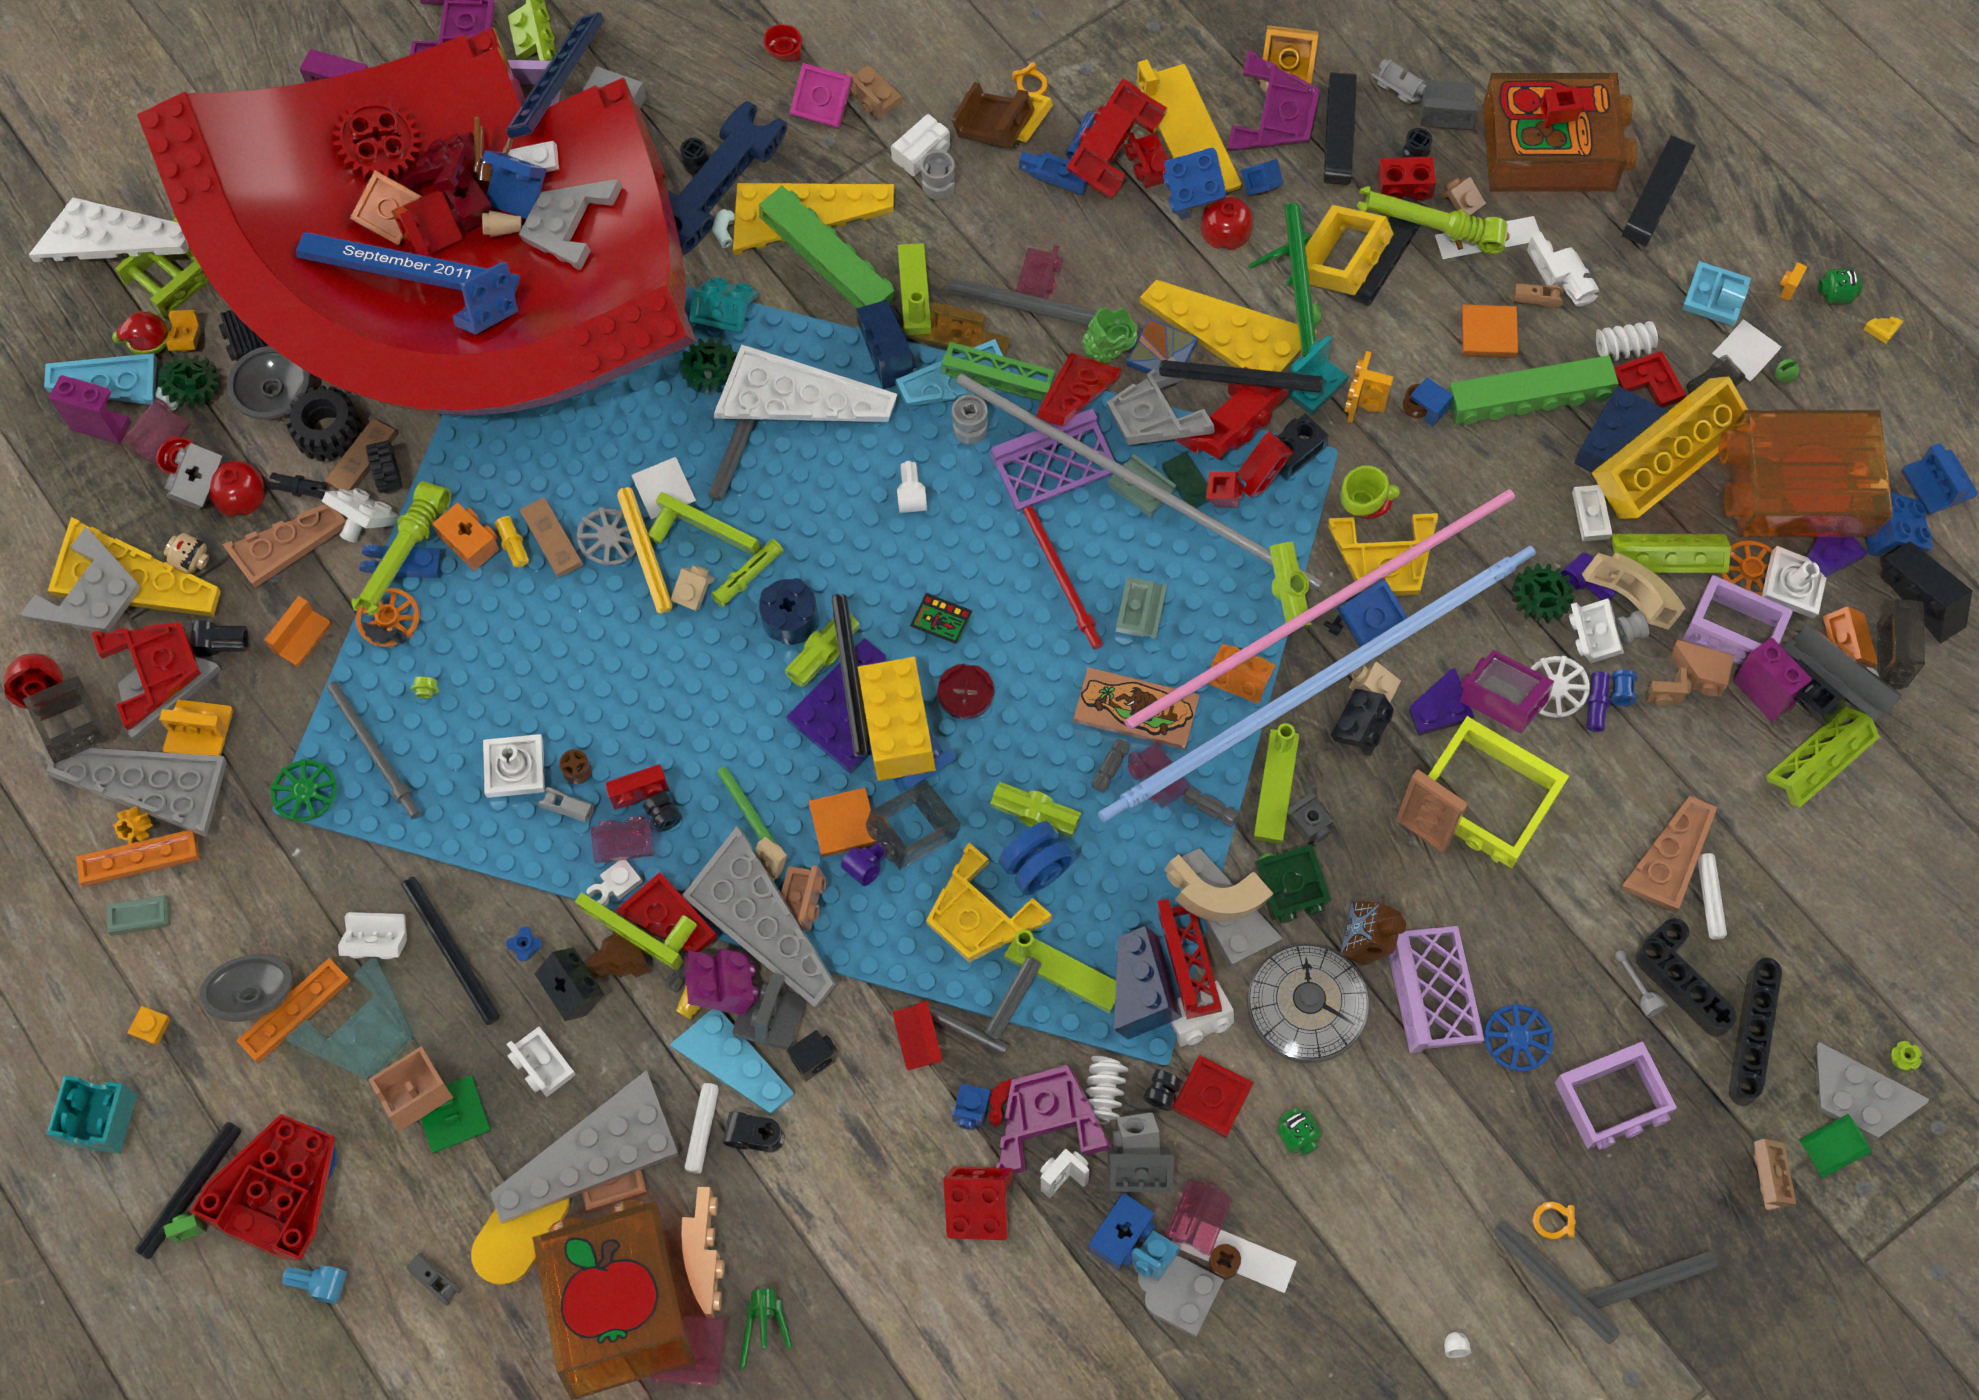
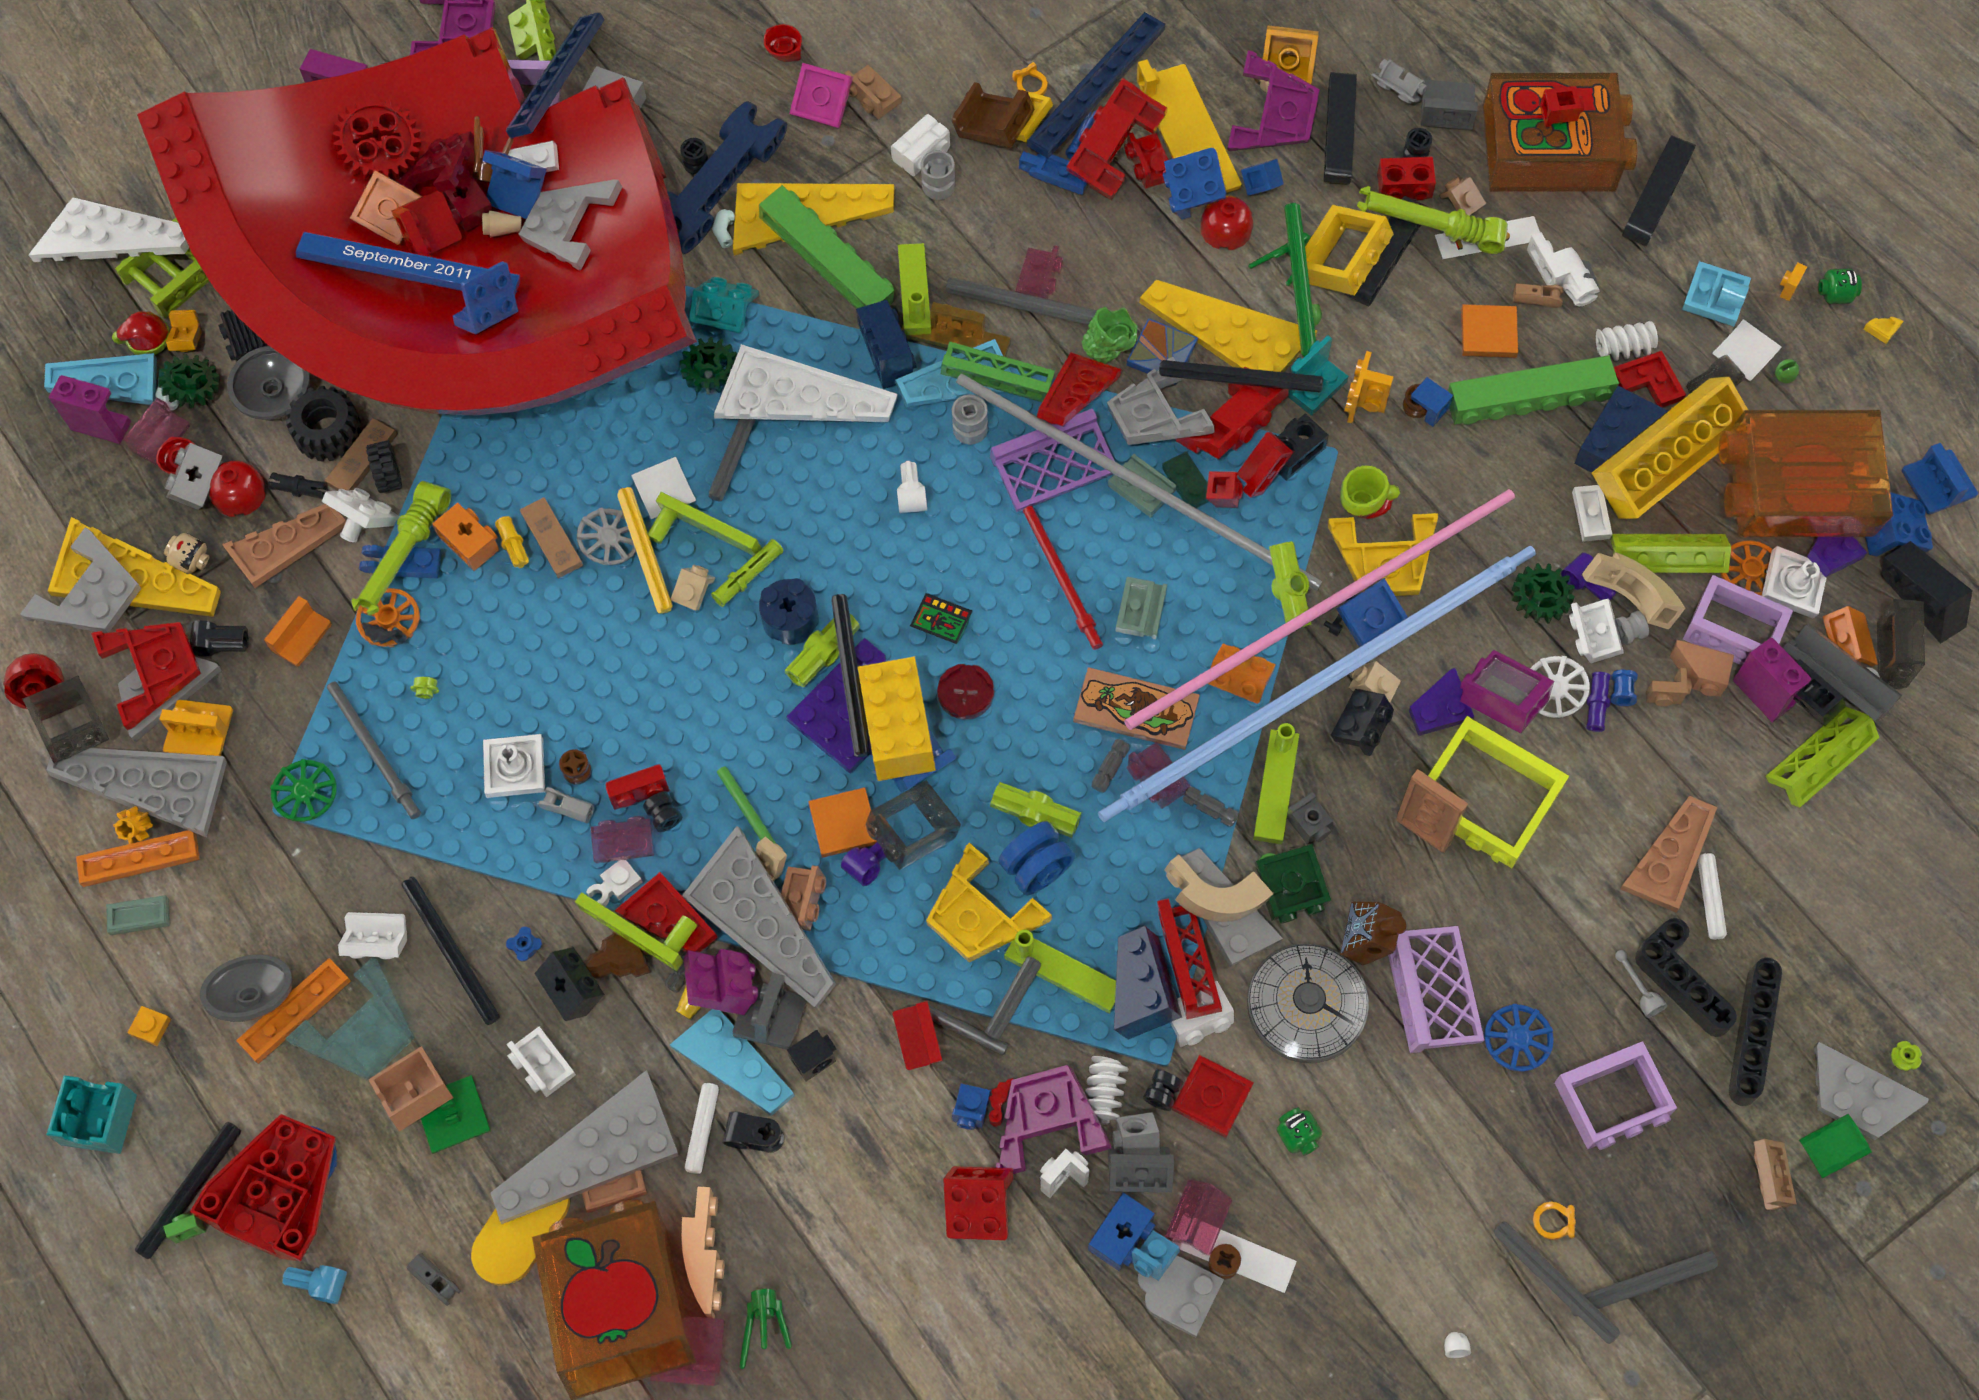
(1095, 85): none -> dark blue tile

